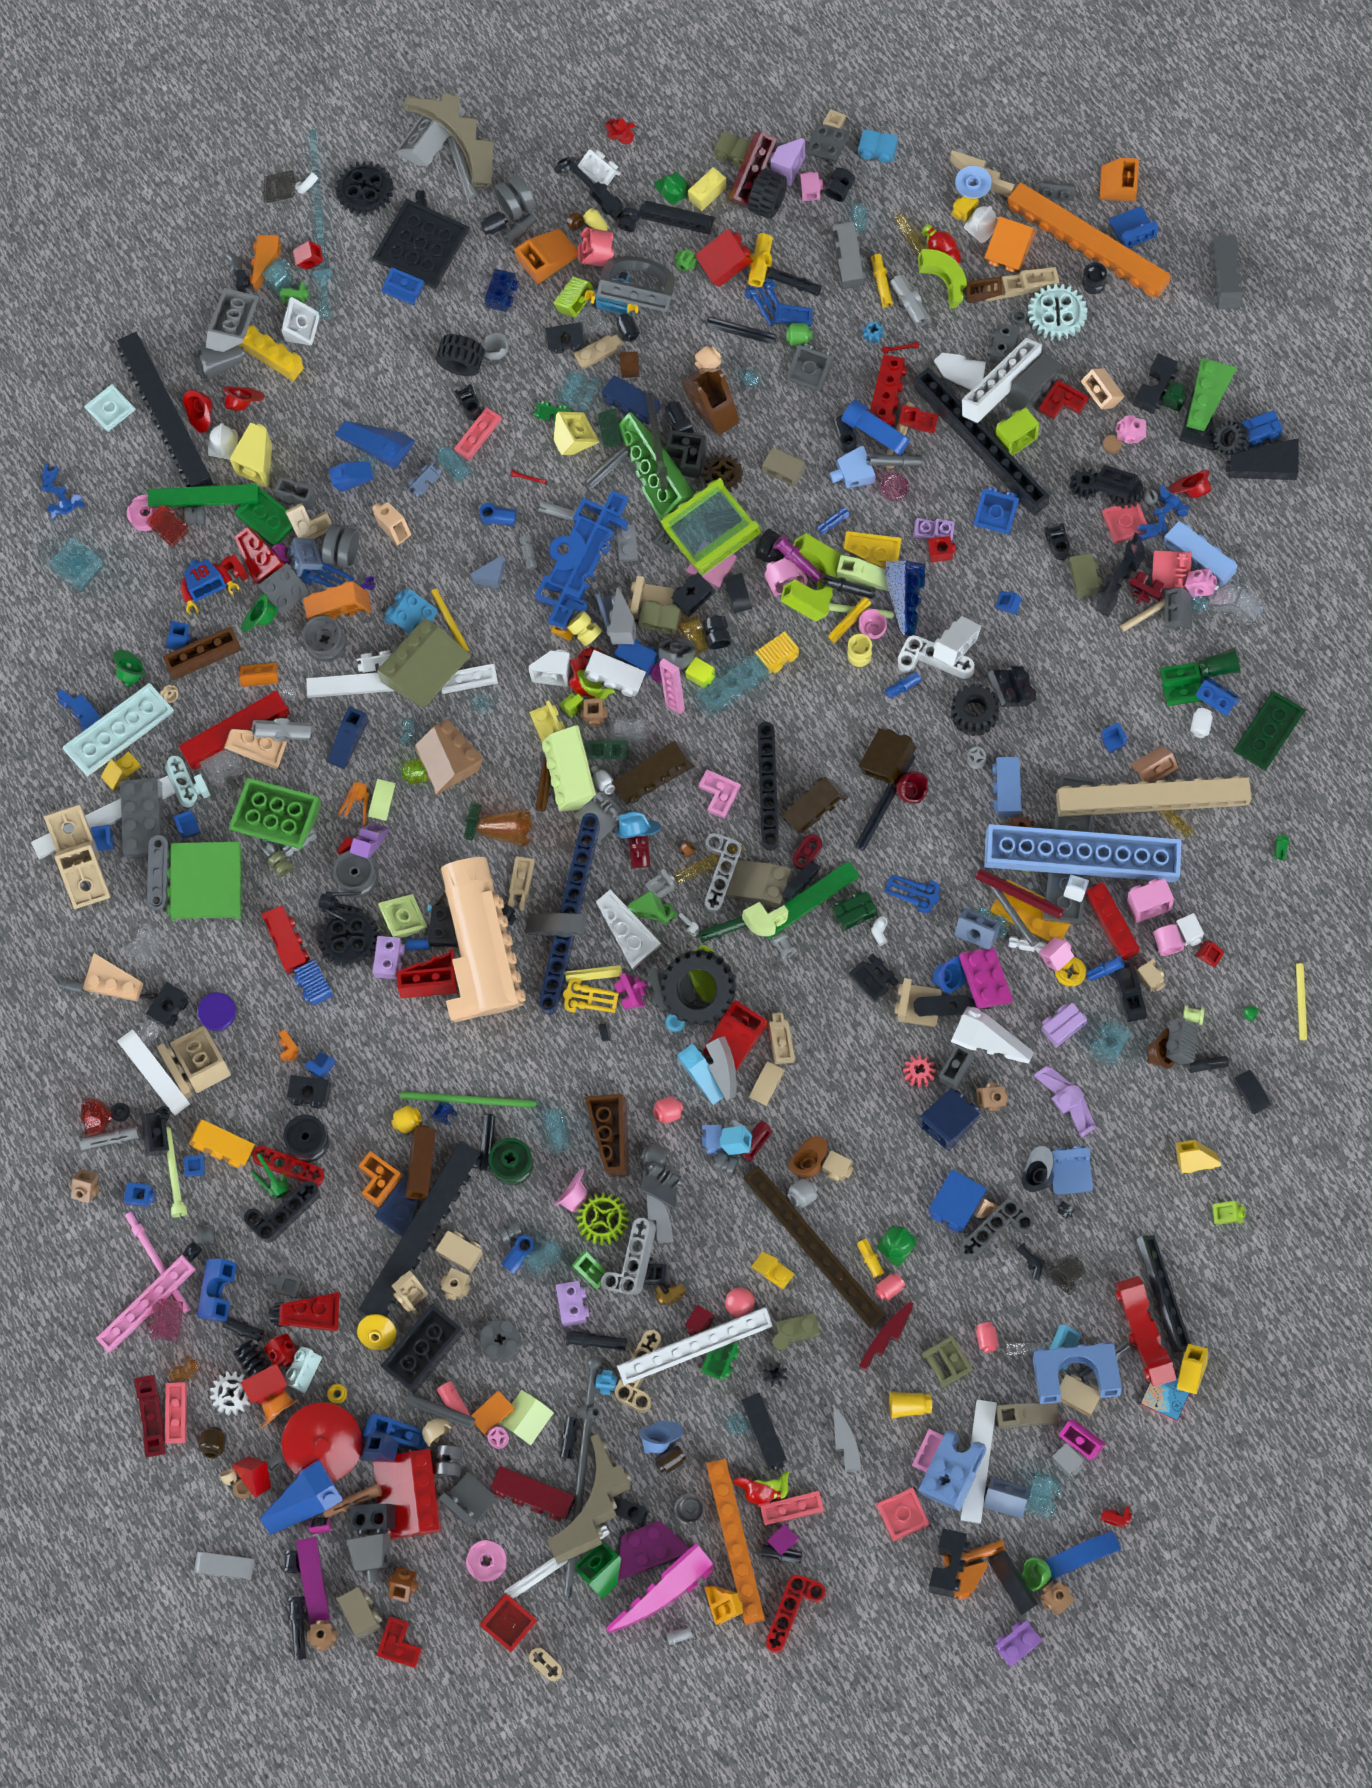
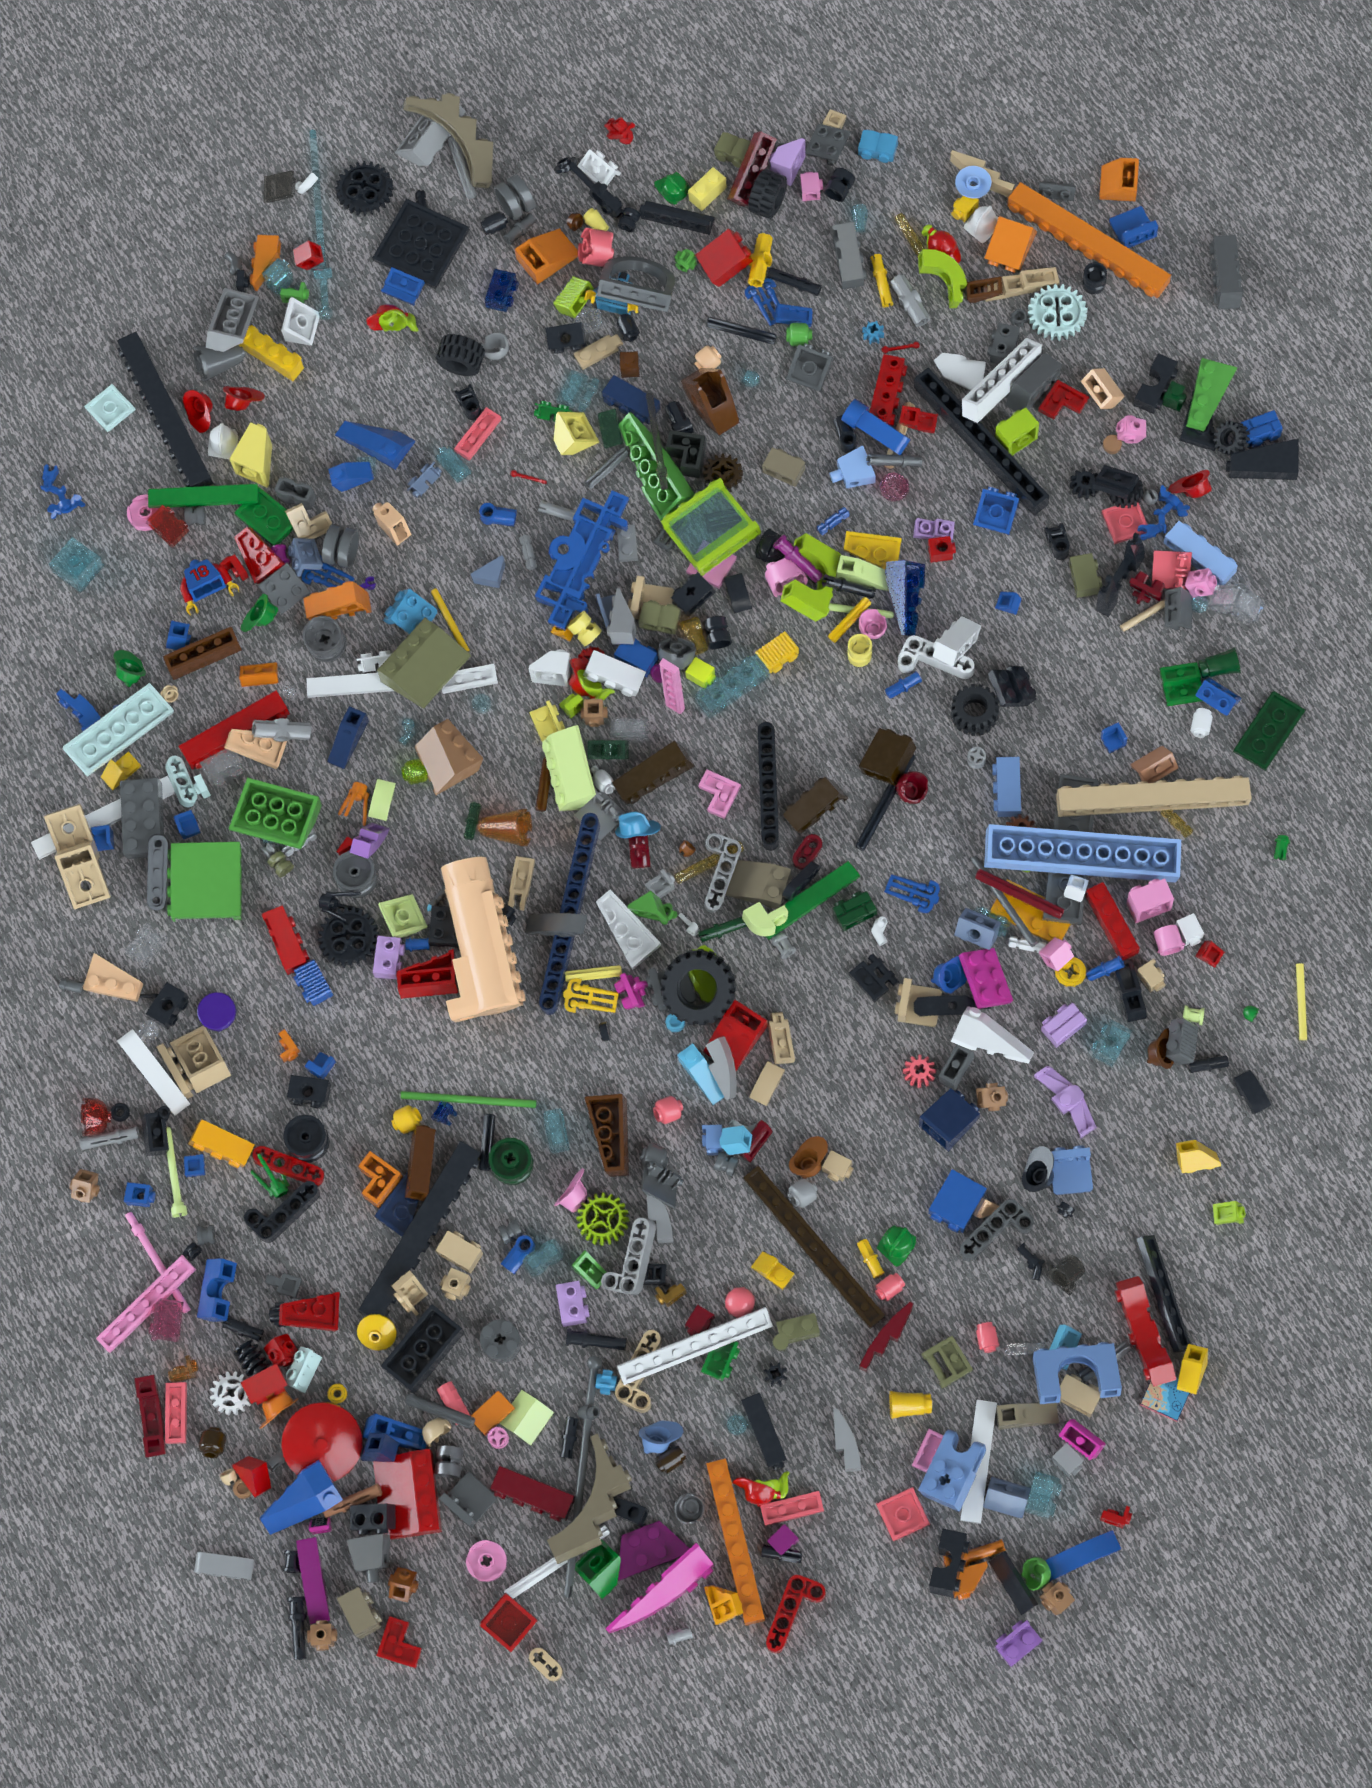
(391, 314): none -> lime hair

